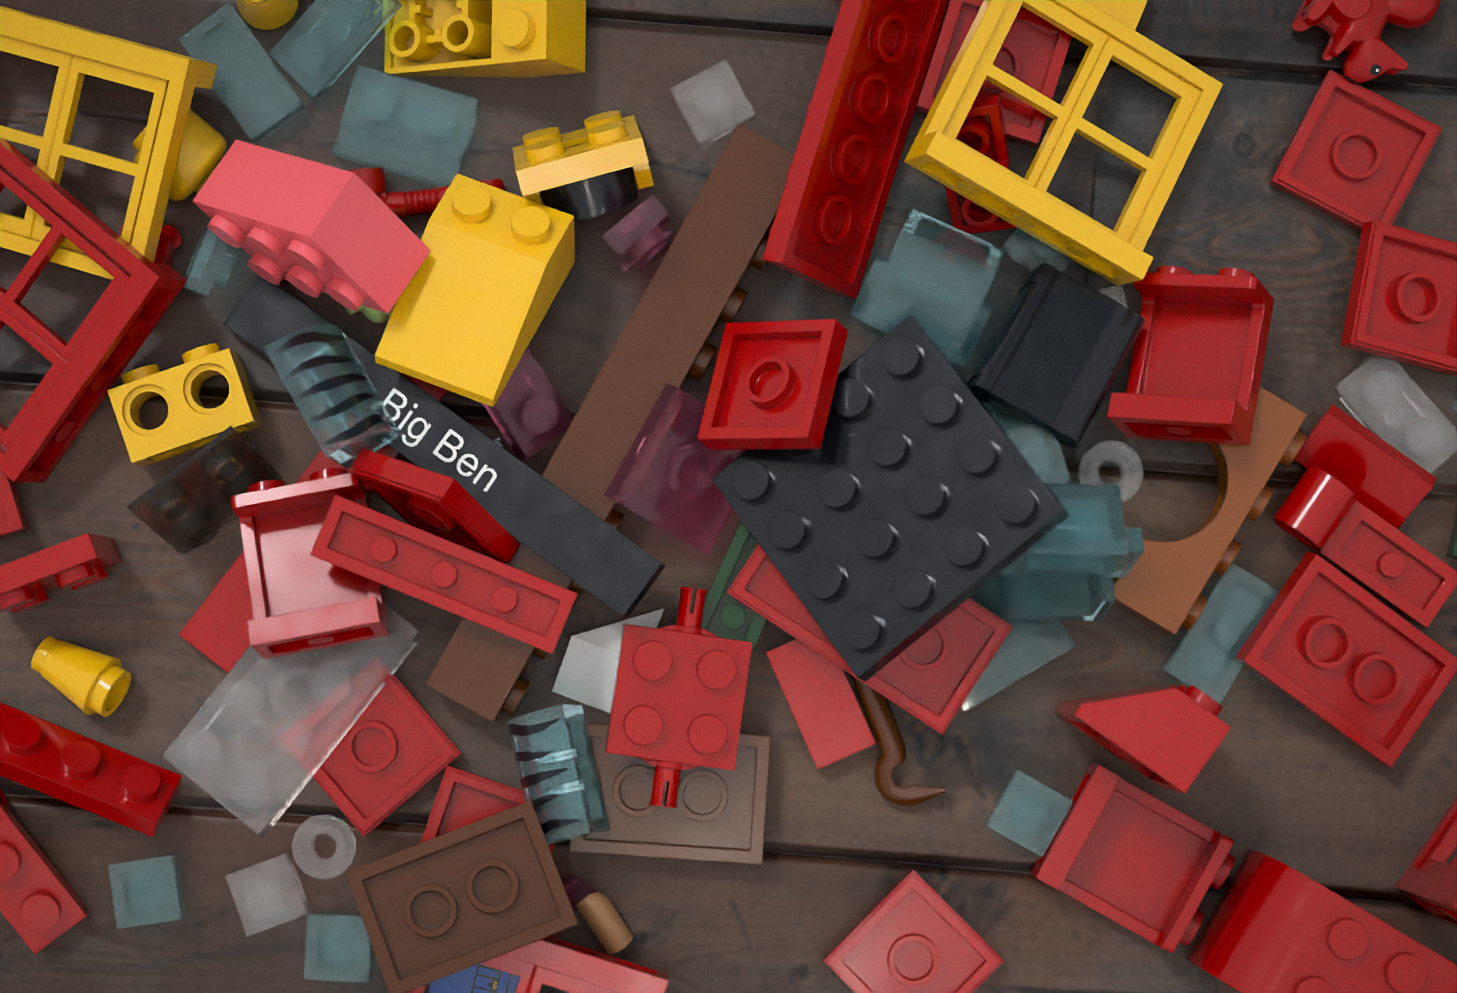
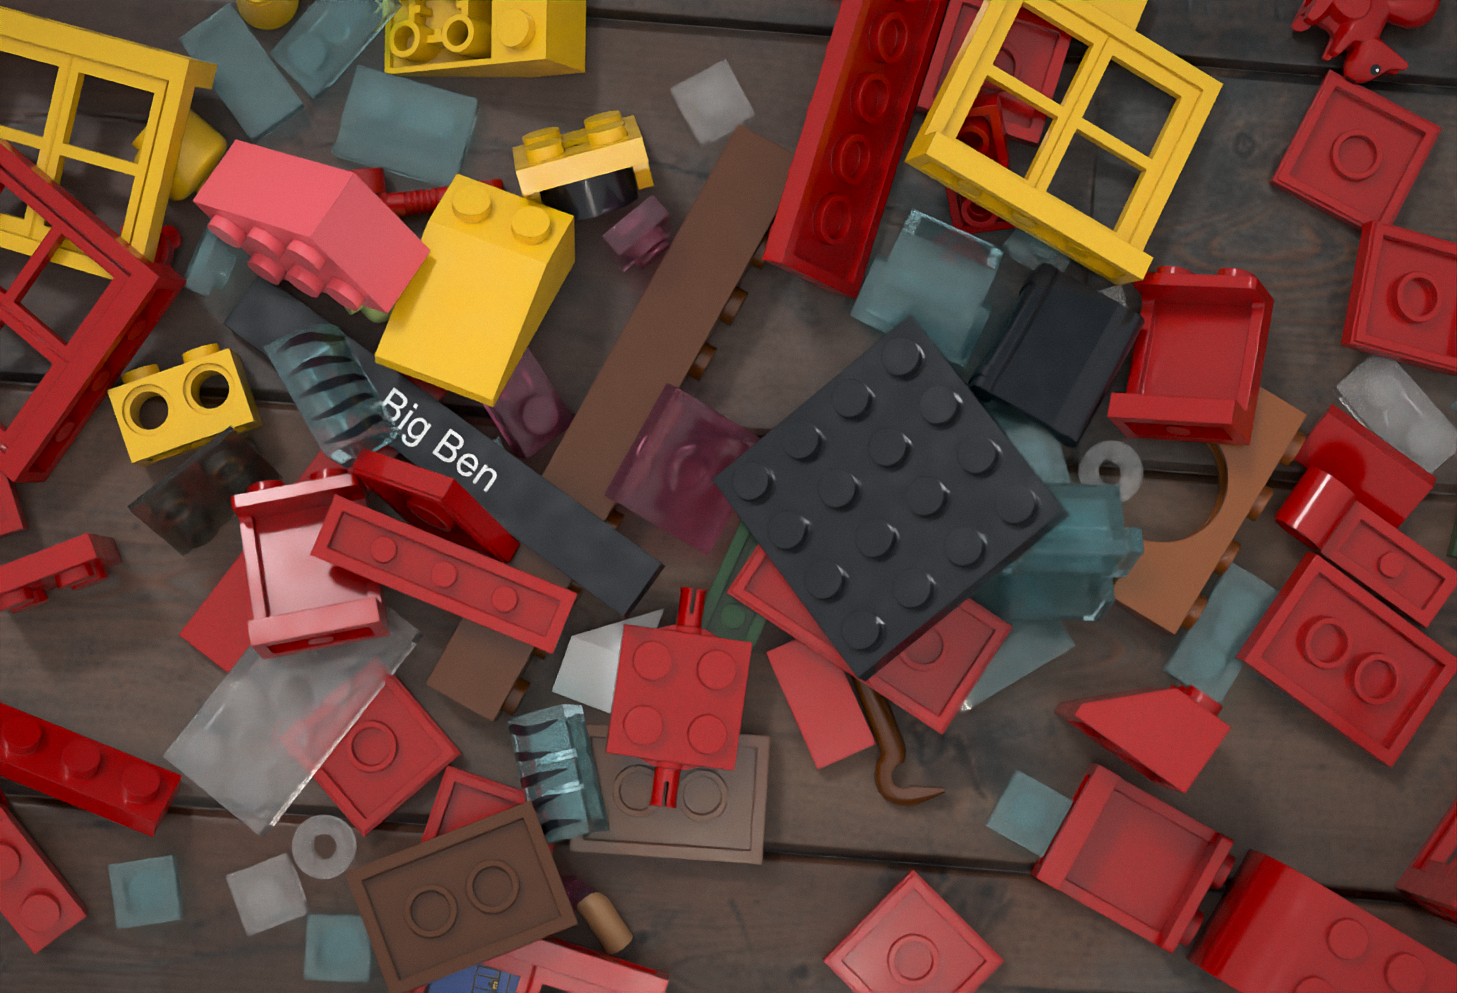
(82, 675): yellow cone -> none
(773, 385): red plate -> none

